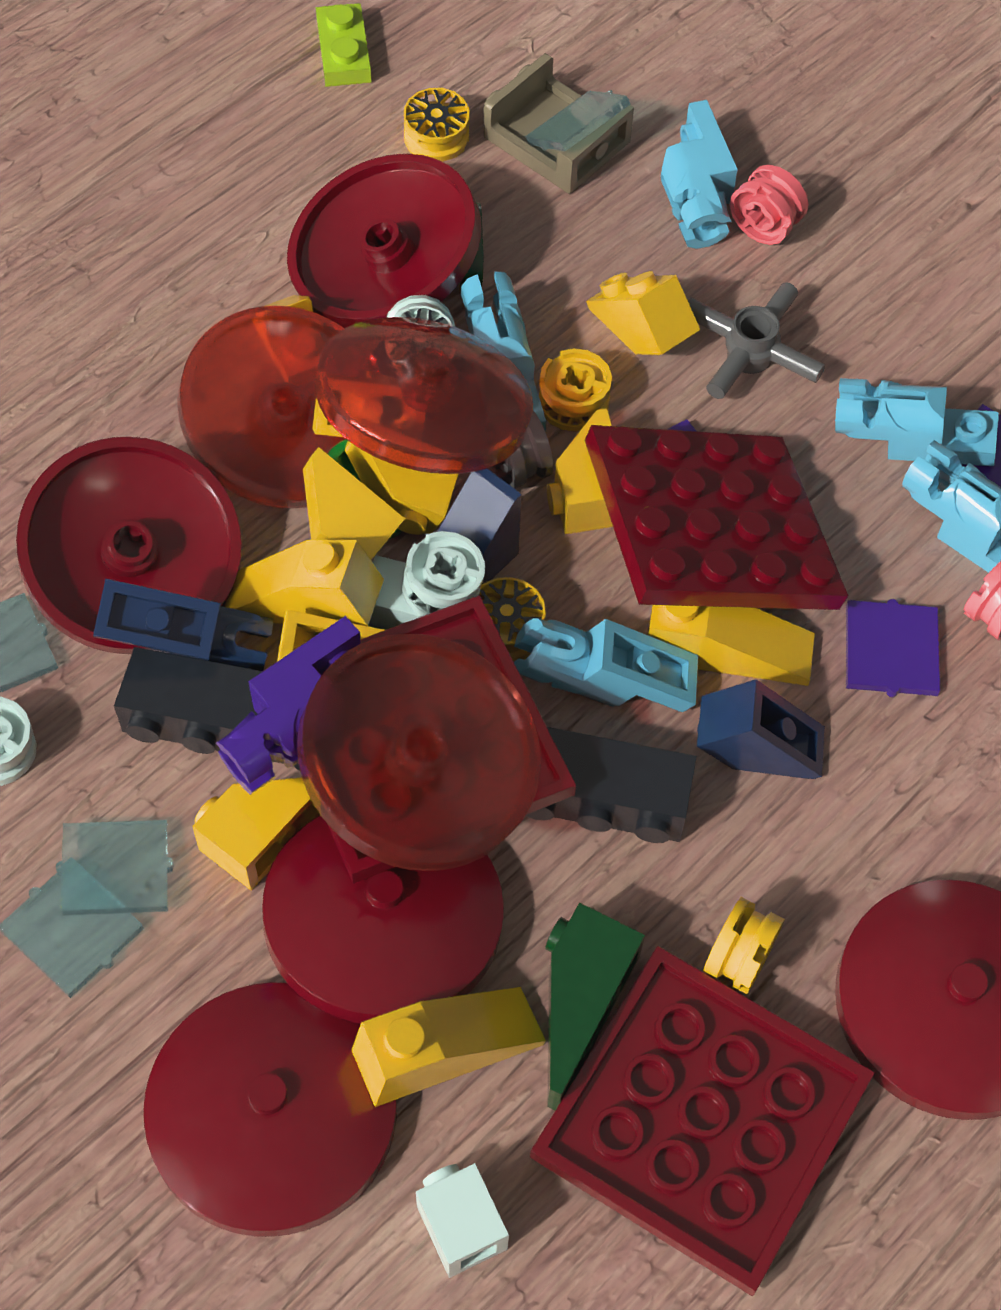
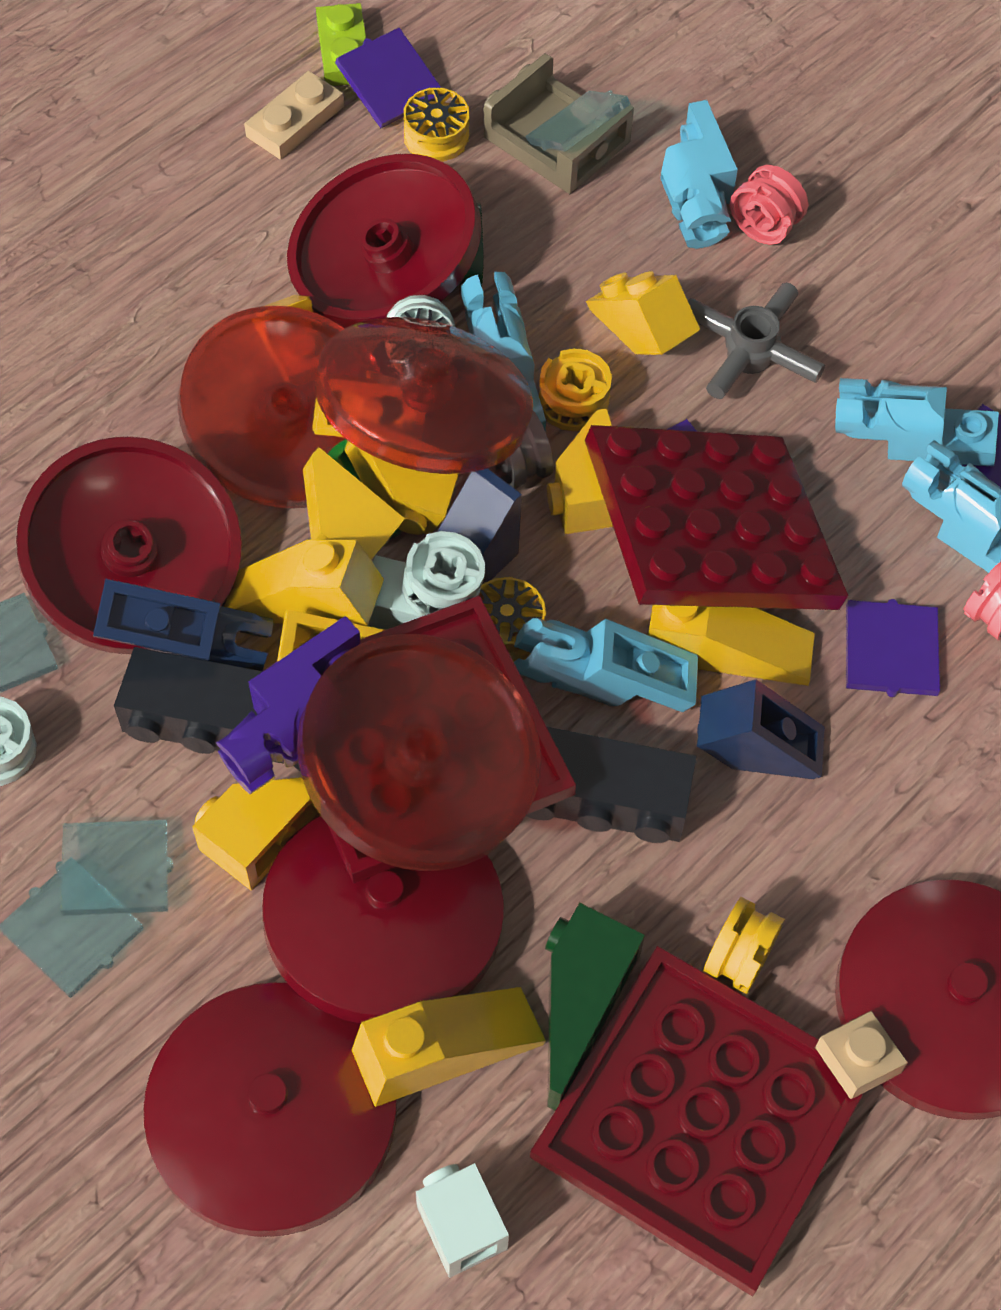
(294, 115): none -> tan plate
(386, 75): none -> dark purple piece
(861, 1055): none -> tan plate

